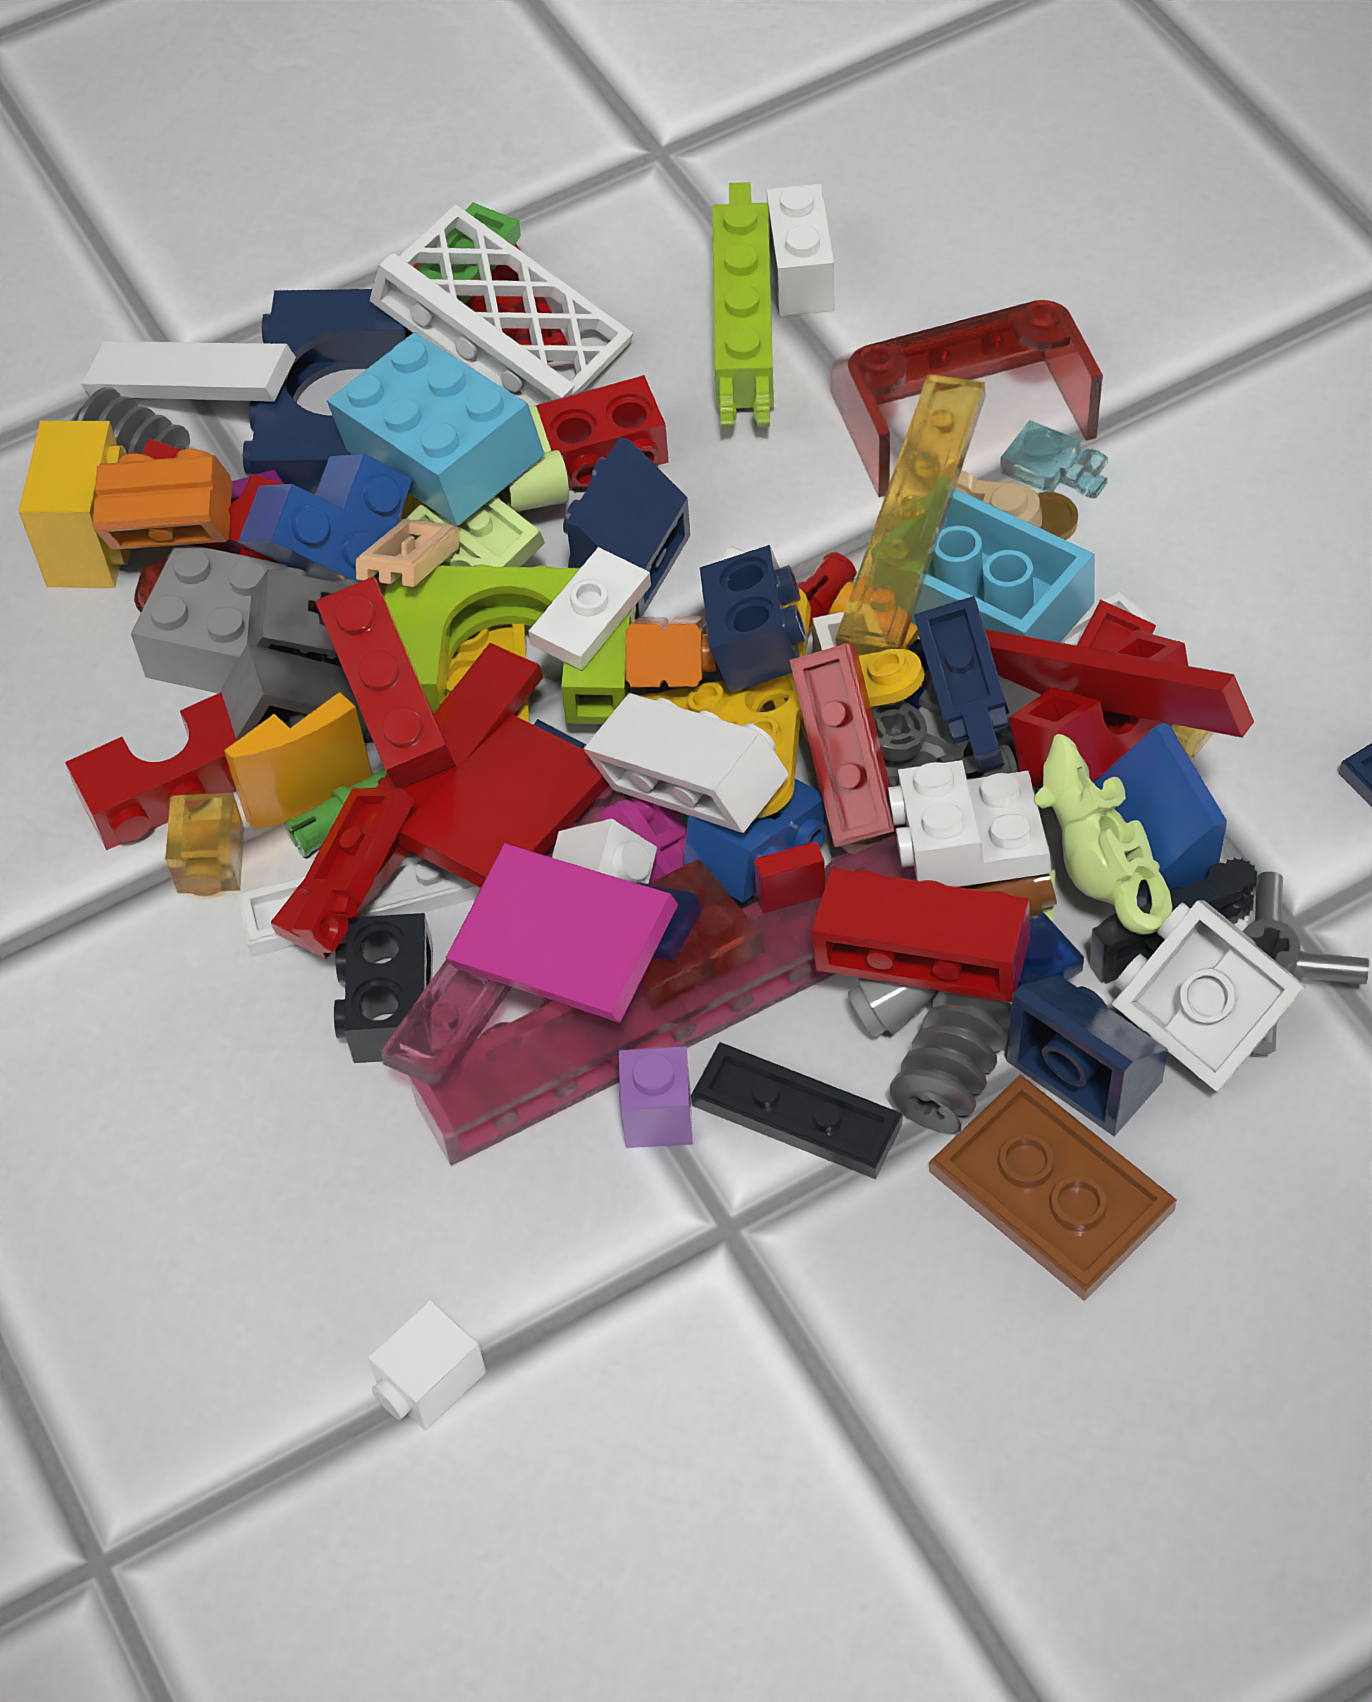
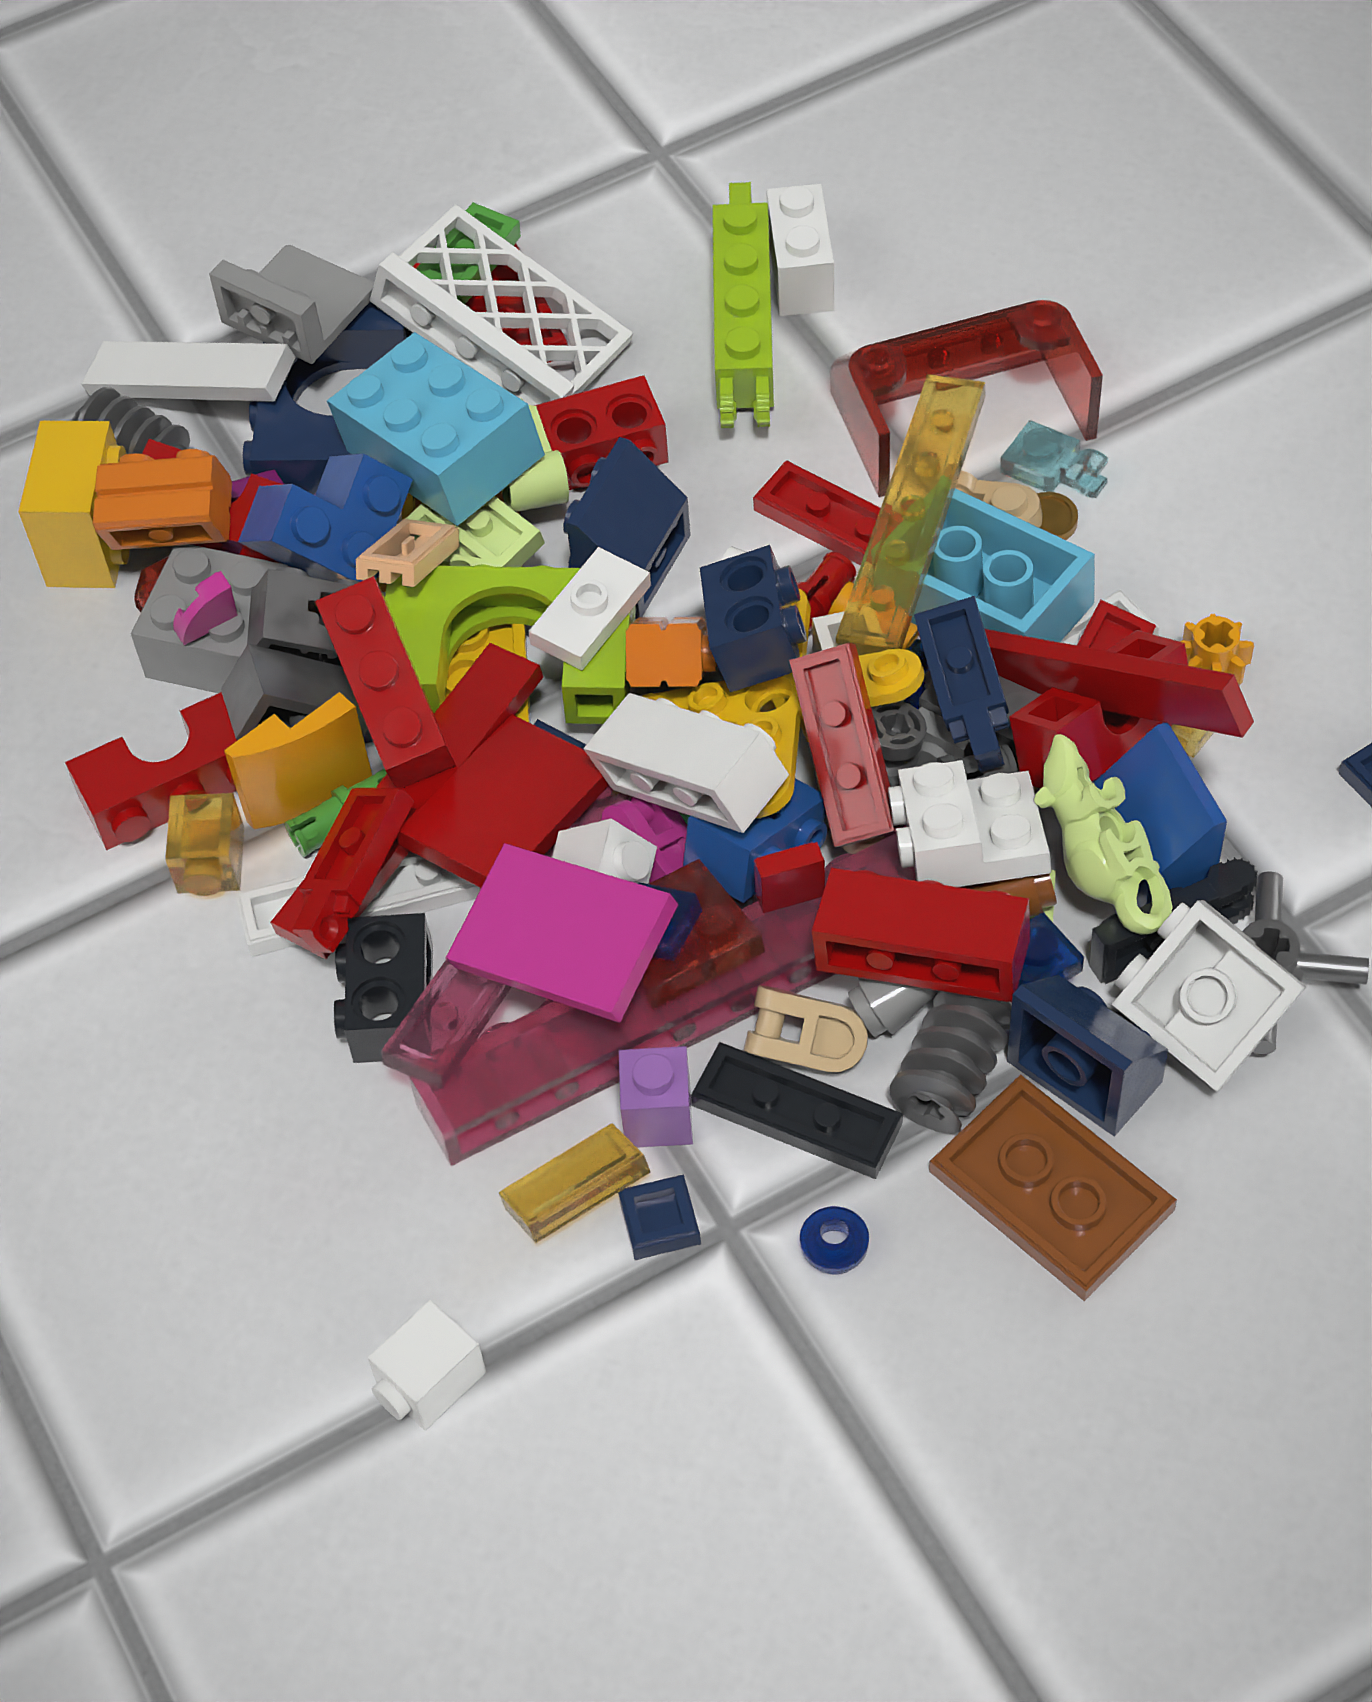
(207, 611): none -> dark pink tile
(290, 300): none -> light grey bracket
(574, 1182): none -> clear yellow tile
(659, 1217): none -> dark blue tile
(818, 510): none -> red tile
(830, 1037): none -> tan plate
(838, 1257): none -> clear blue plate
(1217, 646): none -> light orange gear

